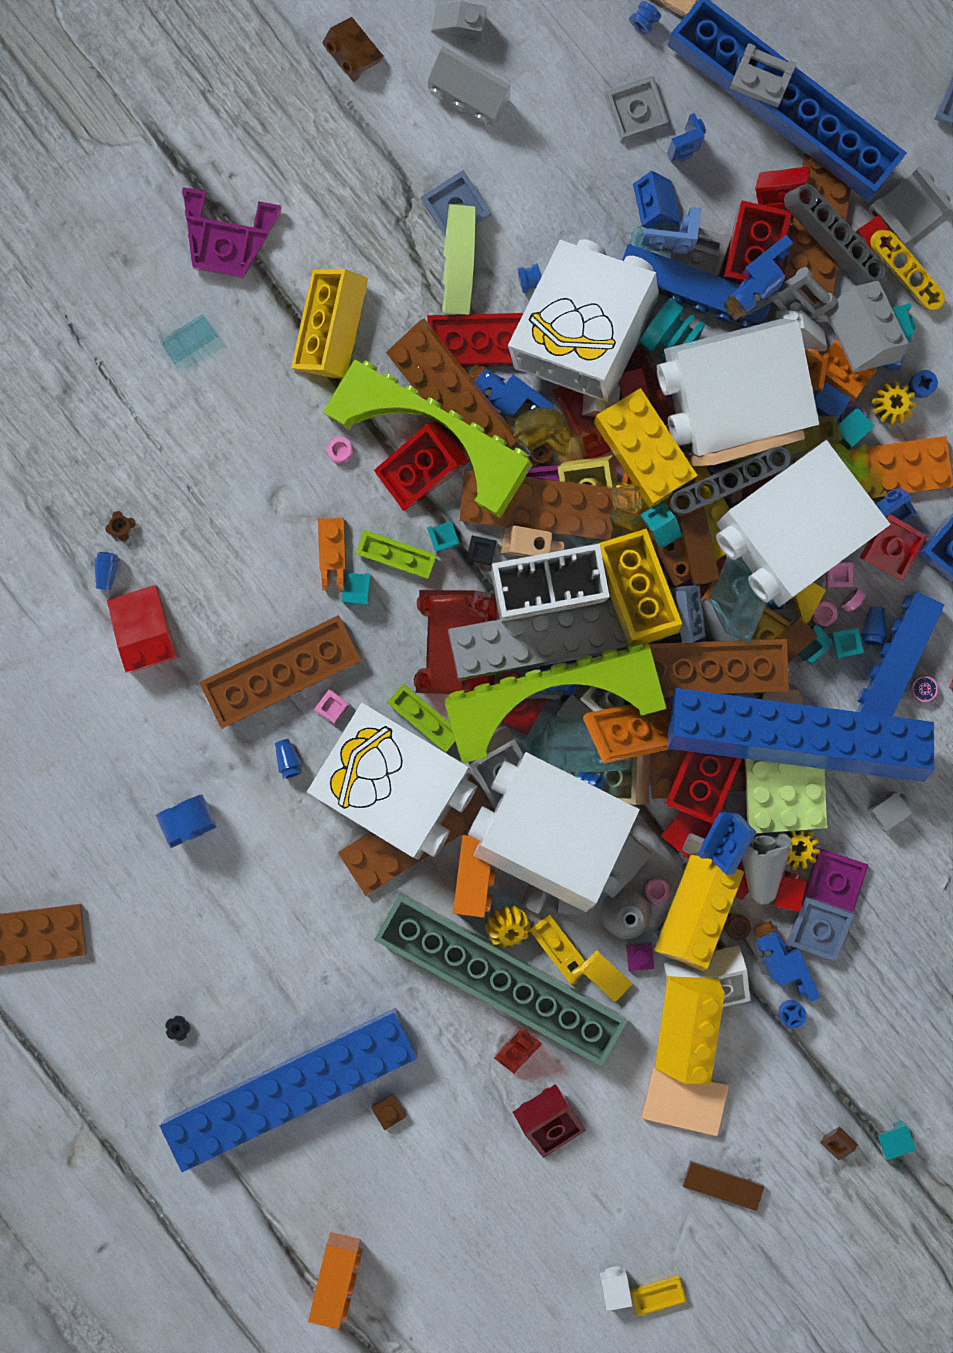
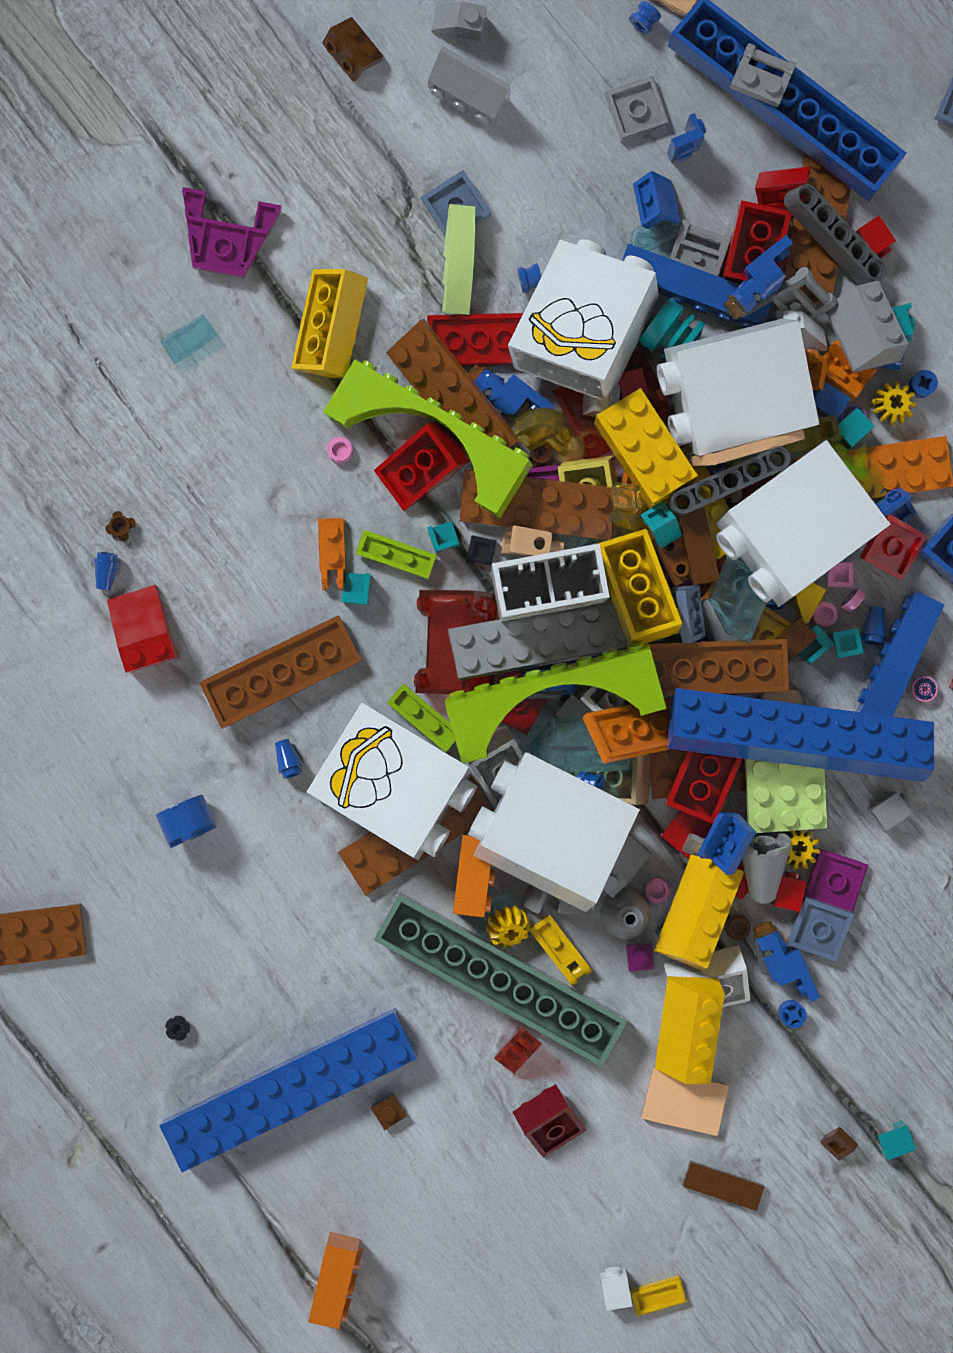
(332, 706): bright pink tile -> none
(605, 976): yellow tile -> none
(681, 241): medium blue bracket -> none
(904, 273): yellow beam -> none
(912, 205): light grey panel -> none

